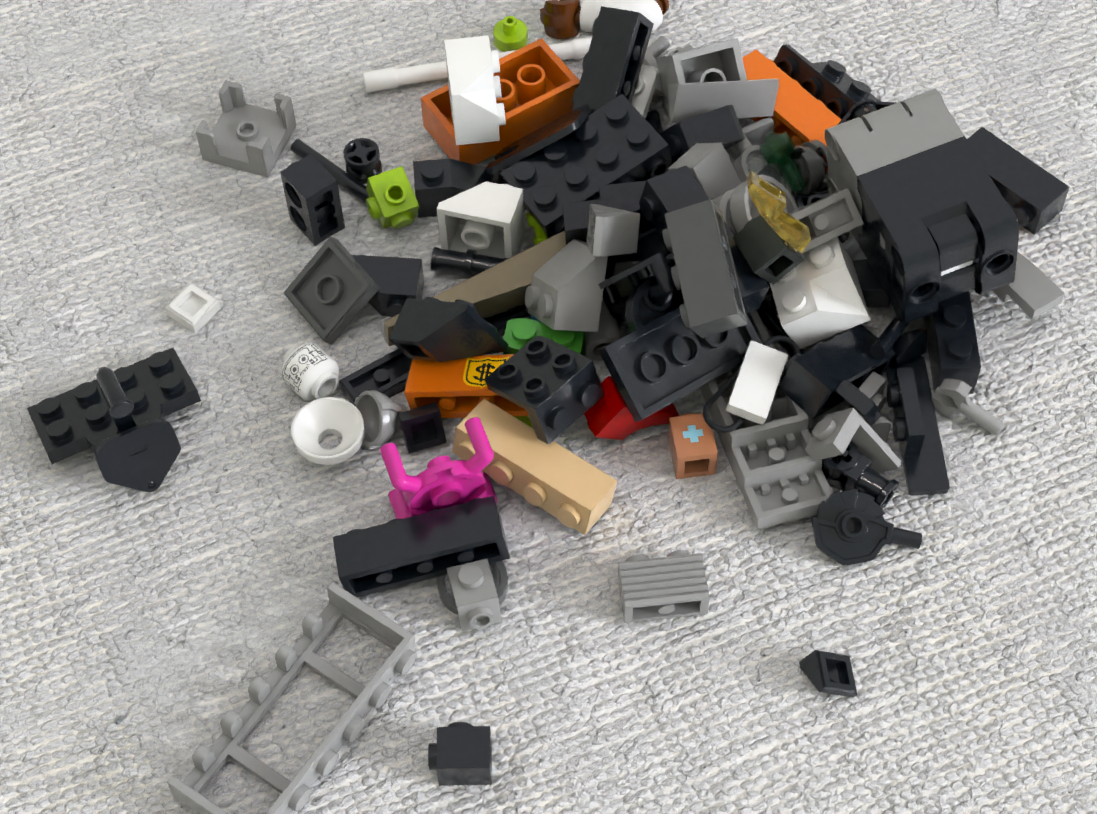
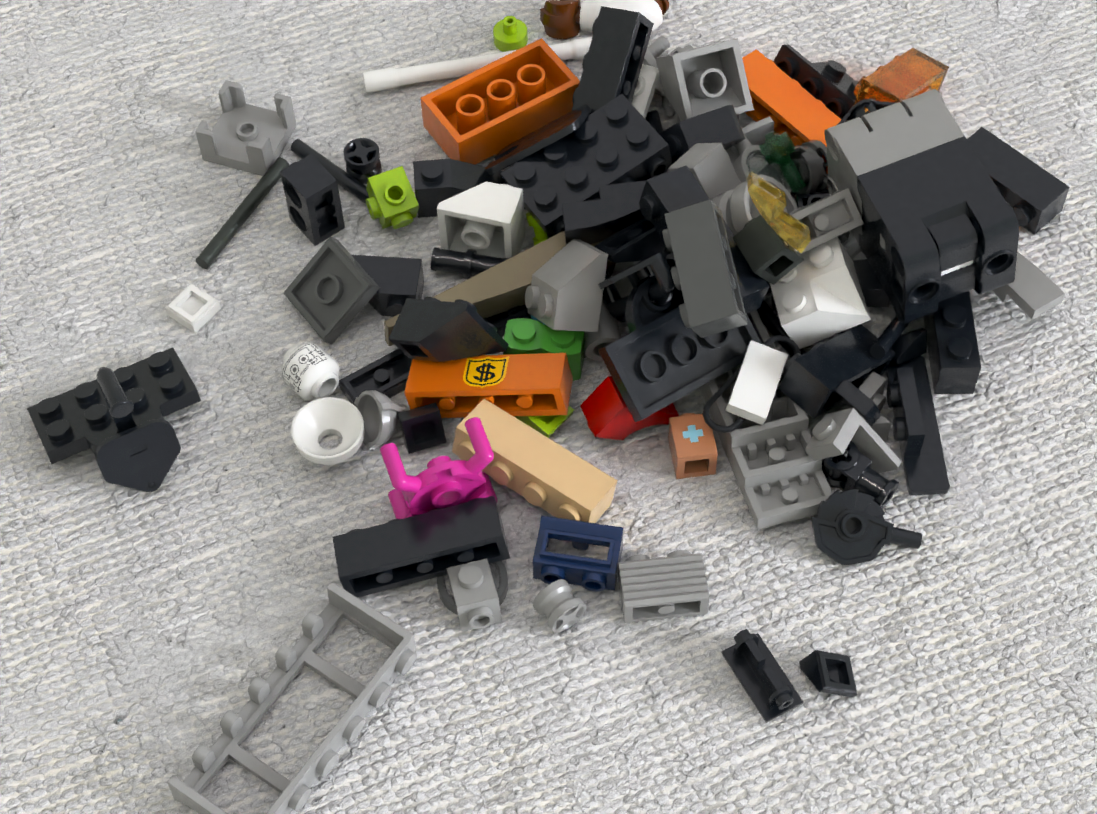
(241, 214): none -> pearl dark grey bar
(462, 755): black brick -> none
(474, 90): white slope -> none
(548, 383): black bracket -> none
(559, 606): none -> light grey wheel
(576, 570): none -> dark blue window
(612, 231): light grey slope -> none
(748, 98): light grey slope -> none
(761, 676): none -> black hinge
(902, 78): none -> clear orange brick
(953, 397): light grey bar -> none

